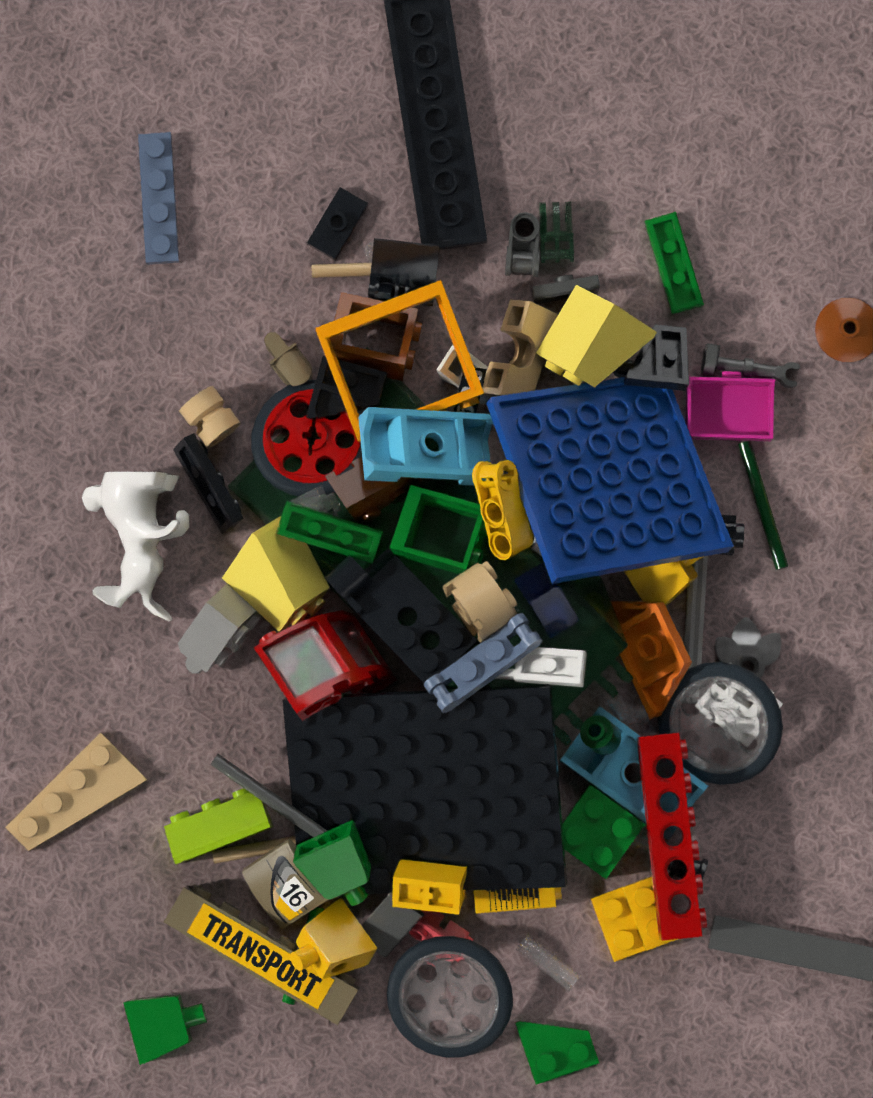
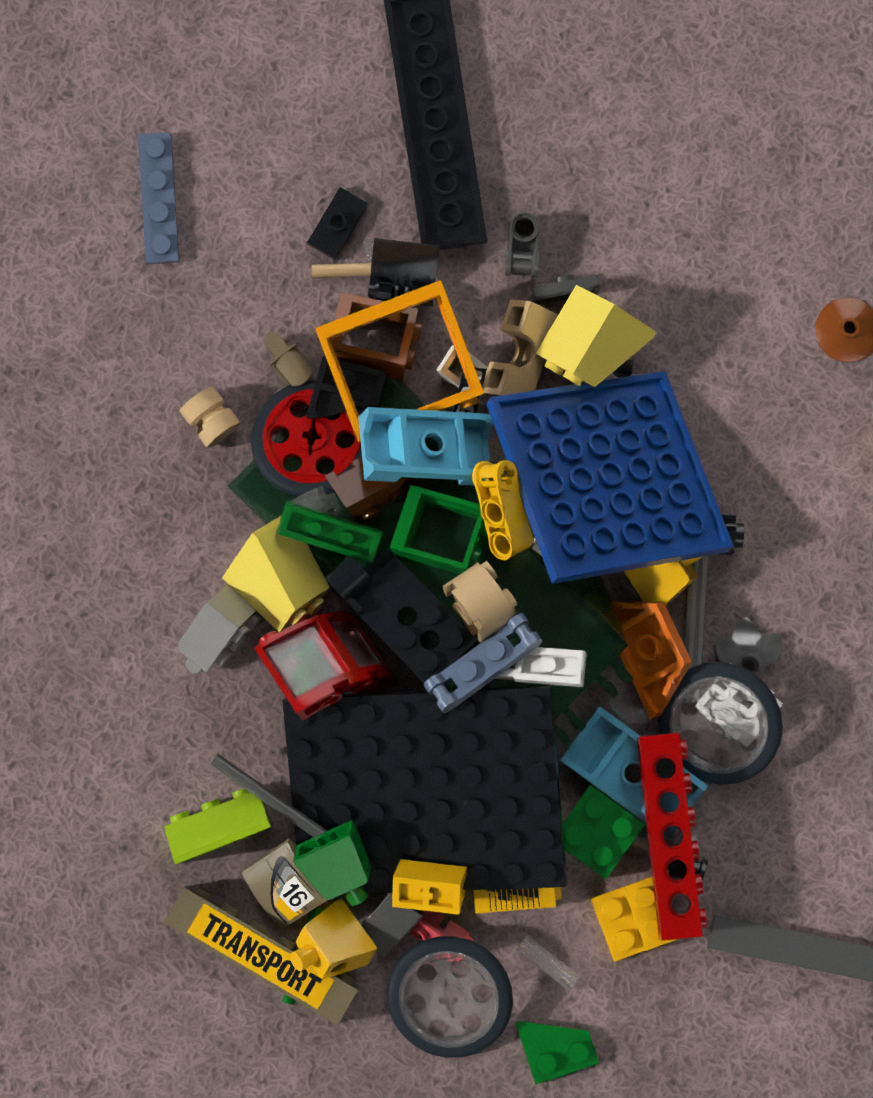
(81, 788): tan wing -> none
(131, 507): white animal -> none
(161, 1024): green torso -> none
(208, 483): black plate -> none
(247, 850): tan bar -> none
(546, 600): slope -> none
(556, 235): clear green arm -> none
(600, 735): dark green brick -> none
(662, 361): black wing -> none
(673, 263): green tile -> none
(730, 408): dark pink container -> none
(747, 367): dark grey piece -> none
(763, 505): dark green bar -> none

